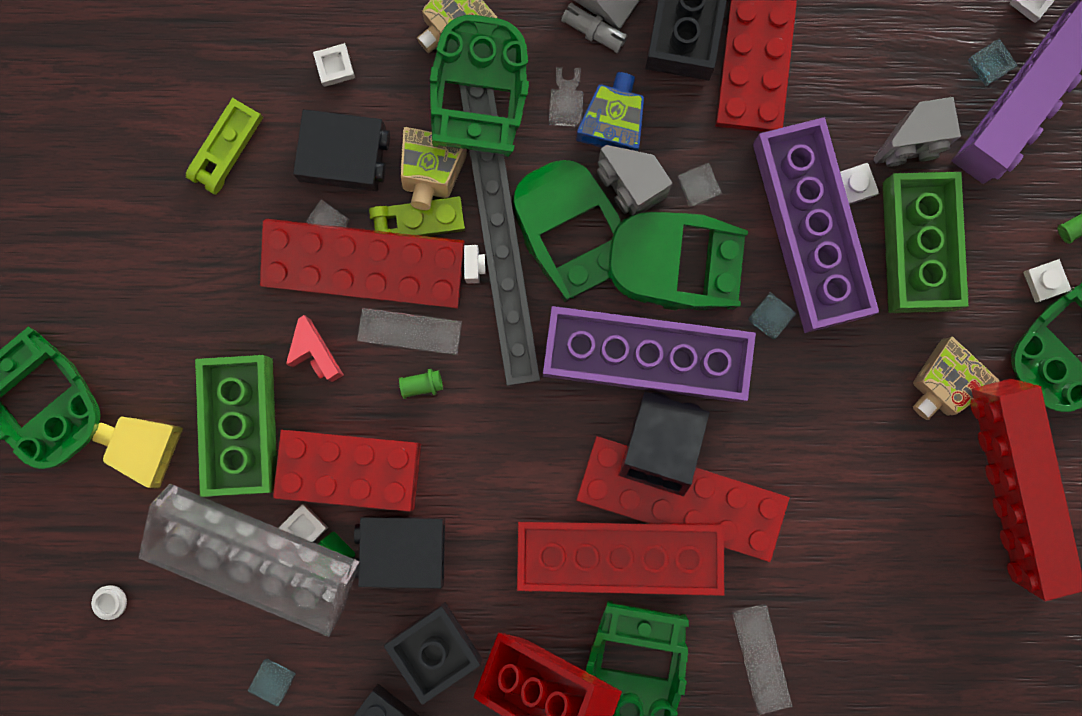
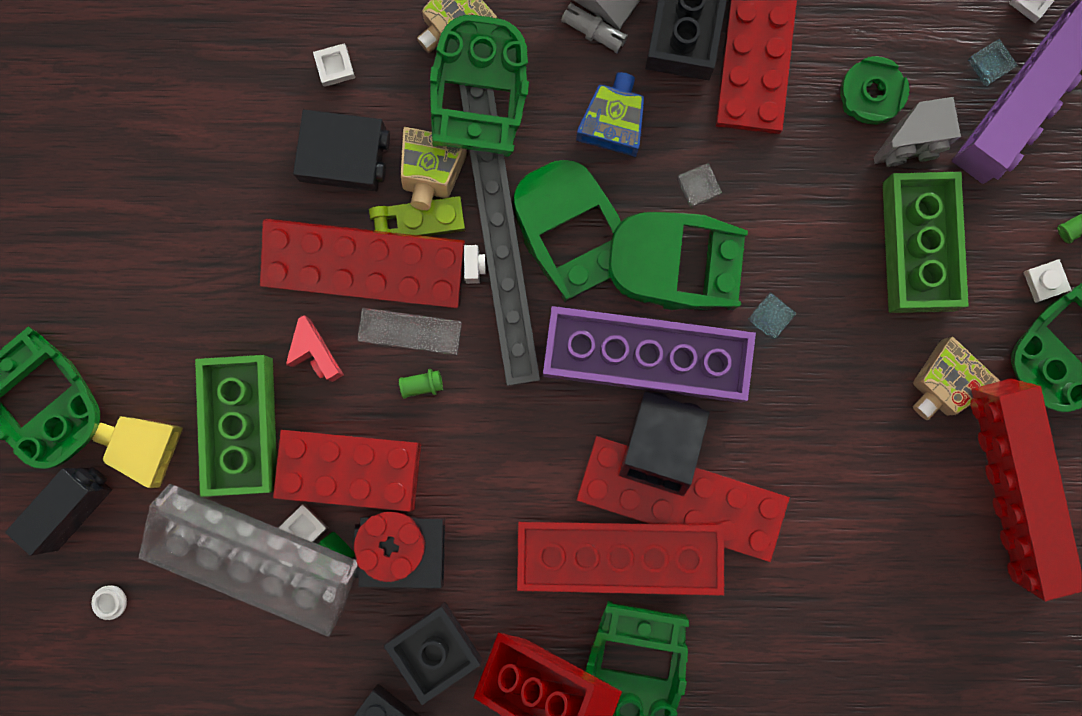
(59, 510): none -> black brick
(224, 145): lime plate -> none
(271, 682): clear light blue plate -> none
(327, 215): clear plate -> none
(372, 557): none -> red plate
(566, 103): clear plate -> none
(634, 177): light grey slope -> none
(762, 659): clear plate -> none
(815, 225): medium lavender brick -> none
(859, 183): white plate -> none
(890, 81): none -> green plate

